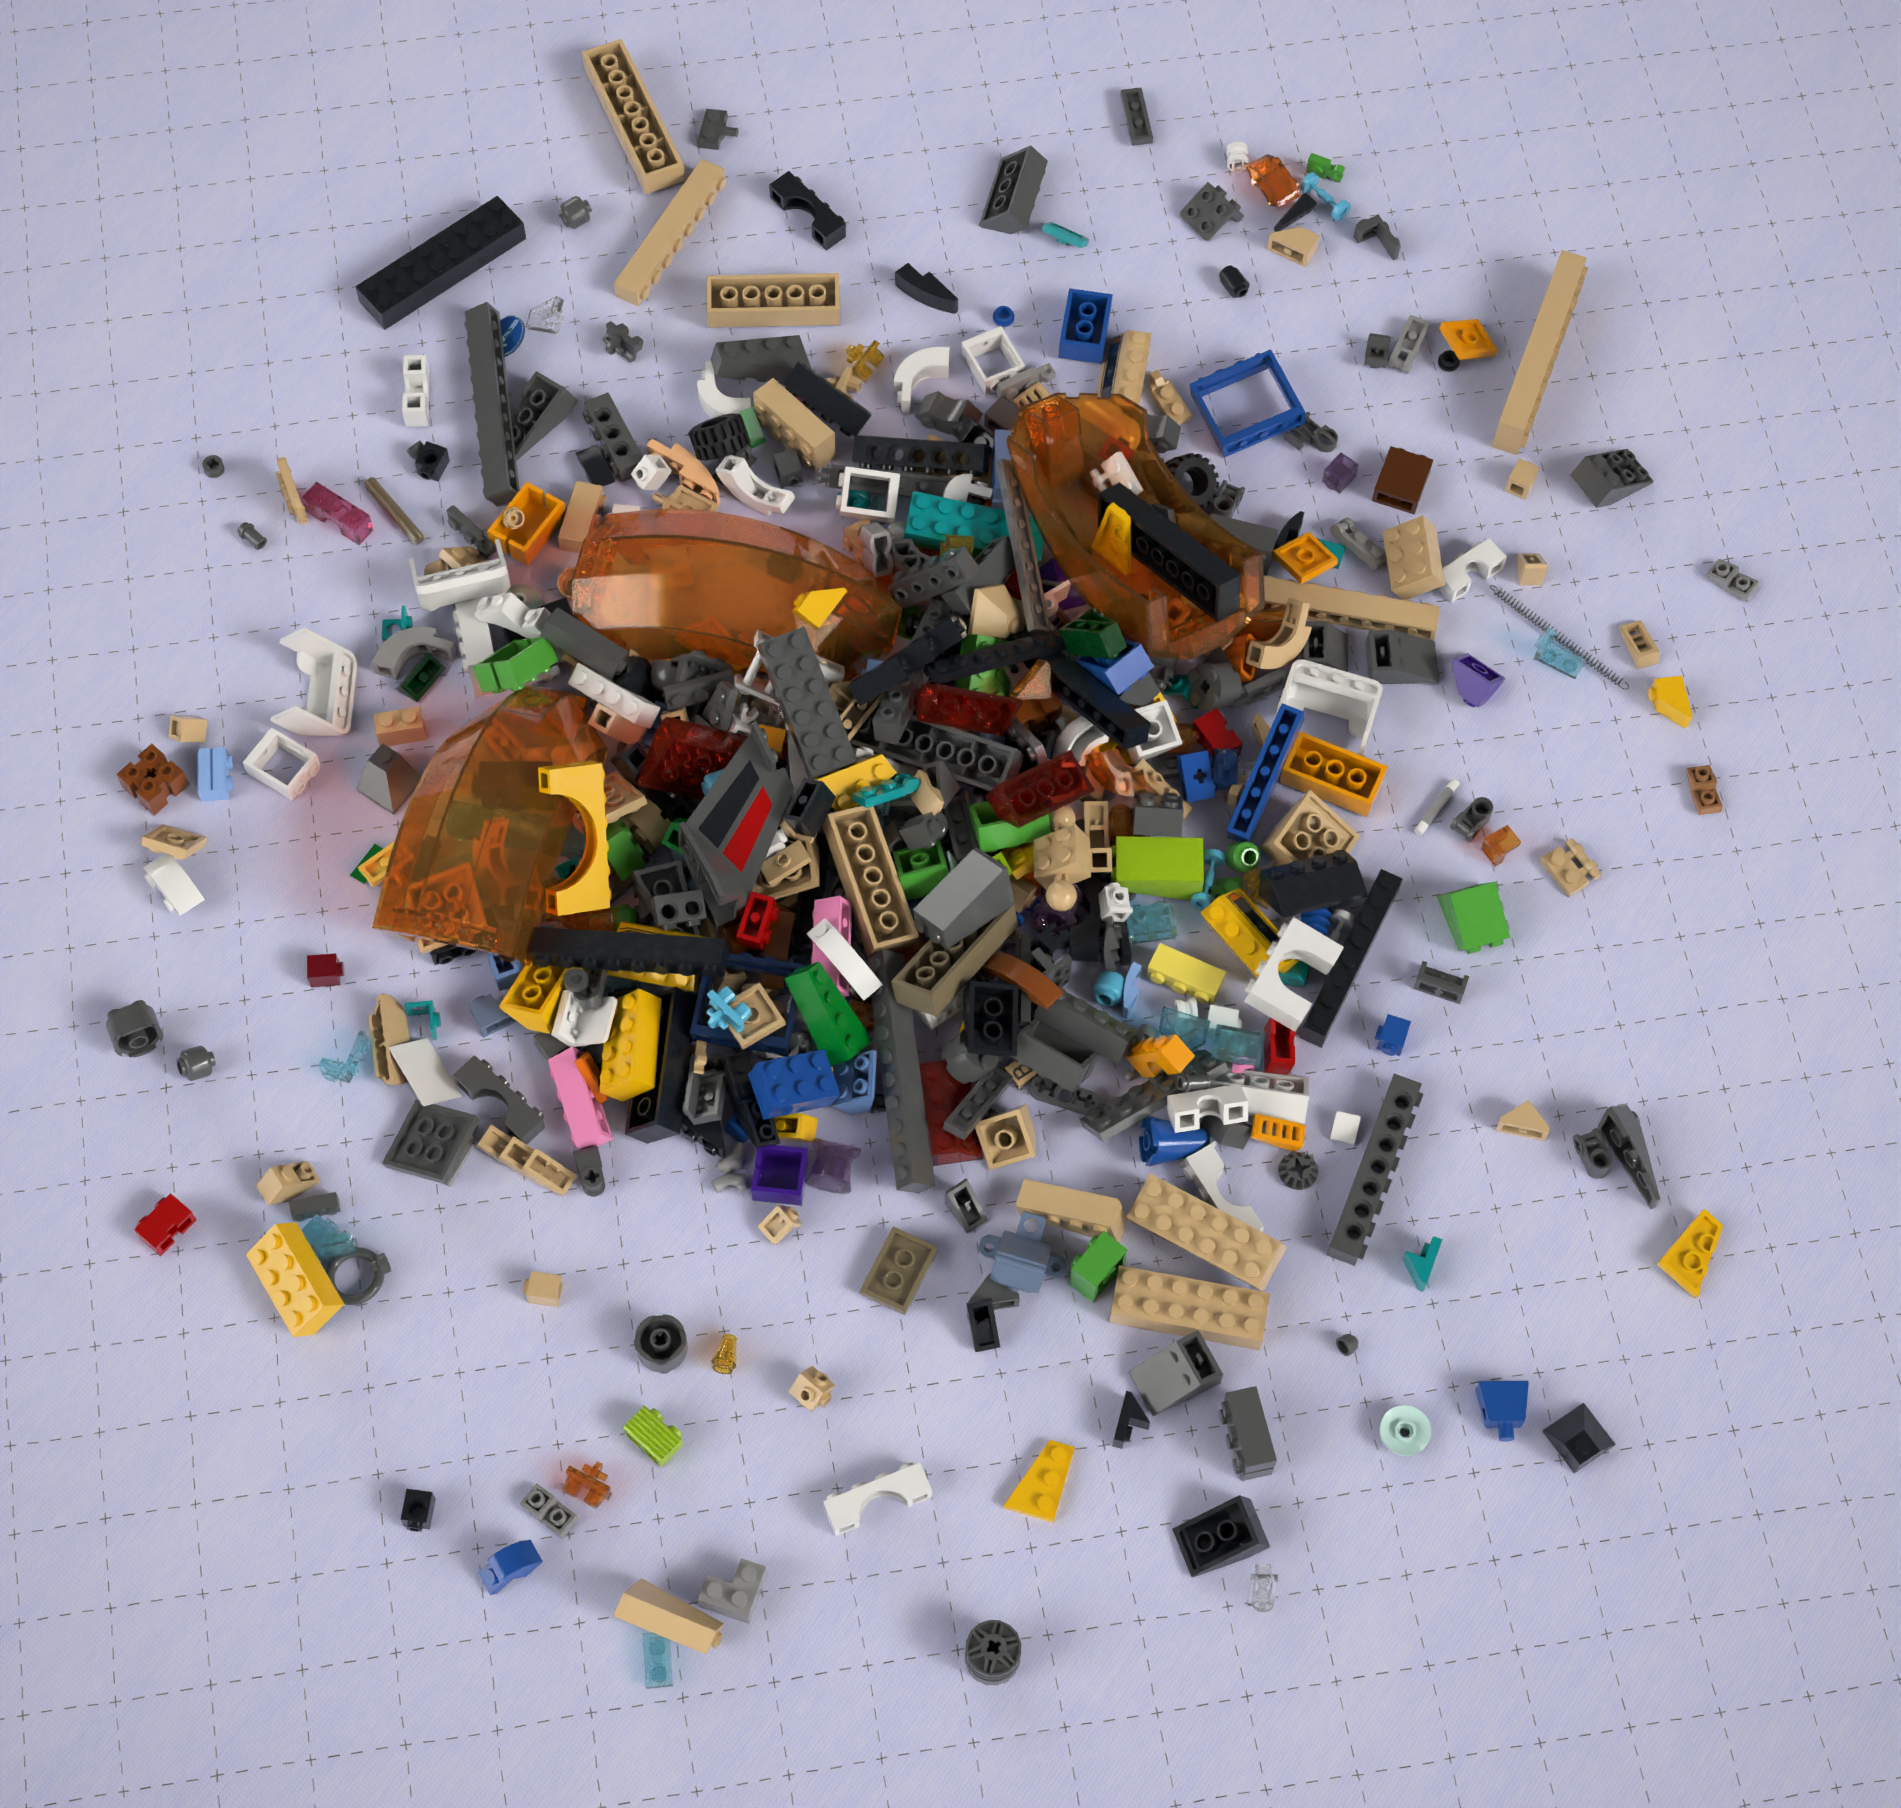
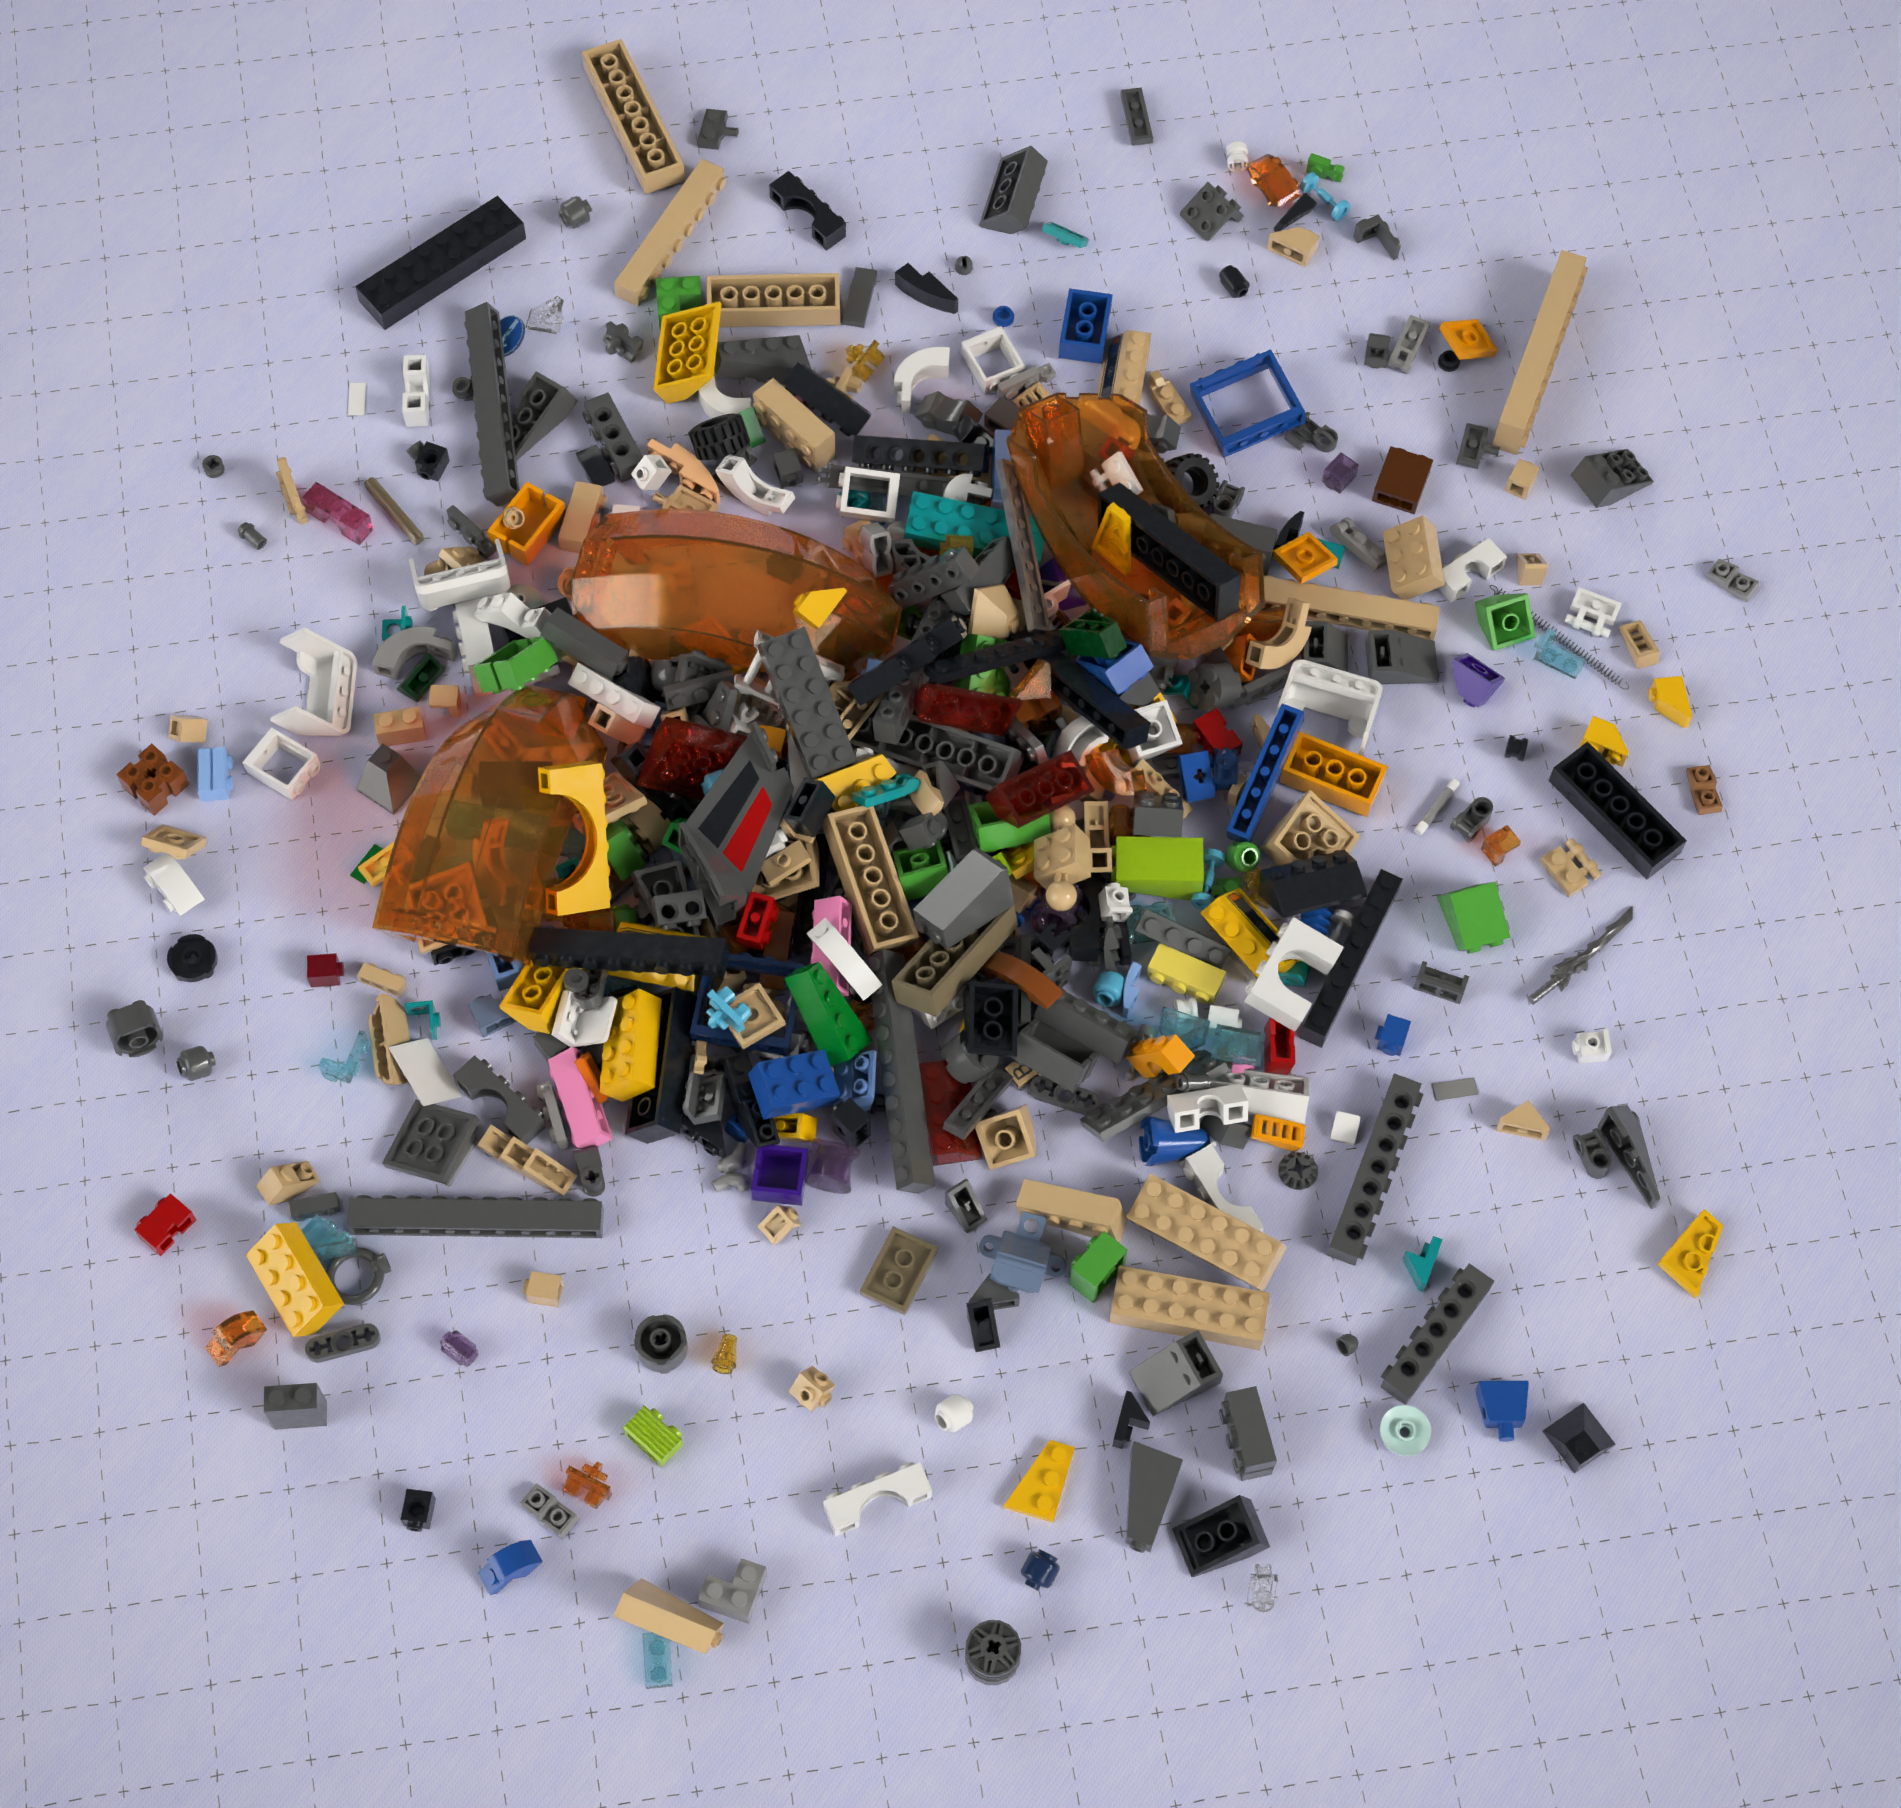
(182, 950): none -> black plate
(233, 1334): none -> clear orange brick
(295, 1406): none -> dark grey brick
(334, 1336): none -> dark grey beam
(356, 399): none -> white sticker
(382, 979): none -> tan piece
(446, 697): none -> tan panel
(459, 1348): none -> clear purple brick
(462, 388): none -> dark grey plate
(475, 1217): none -> dark grey brick
(552, 1113): none -> light grey hinge
(677, 294): none -> bright green brick
(686, 351): none -> yellow slope
(850, 1123): none -> black brick
(859, 297): none -> dark grey tile
(954, 1413): none -> white head
(959, 265): none -> dark grey hinge
(1040, 1569): none -> dark blue head
(1150, 1488): none -> dark grey slope
(1182, 938): none -> dark grey plate
(1404, 1386): none -> dark grey brick
(1455, 1089): none -> light grey sticker
(1474, 446): none -> dark grey plate
(1505, 619): none -> bright green slope
(1516, 748): none -> black wheel
(1575, 964): none -> flat silver sword
(1588, 1053): none -> white brick
(1595, 607): none -> white plate
(1606, 740): none -> yellow slope
(1617, 810): none -> black brick

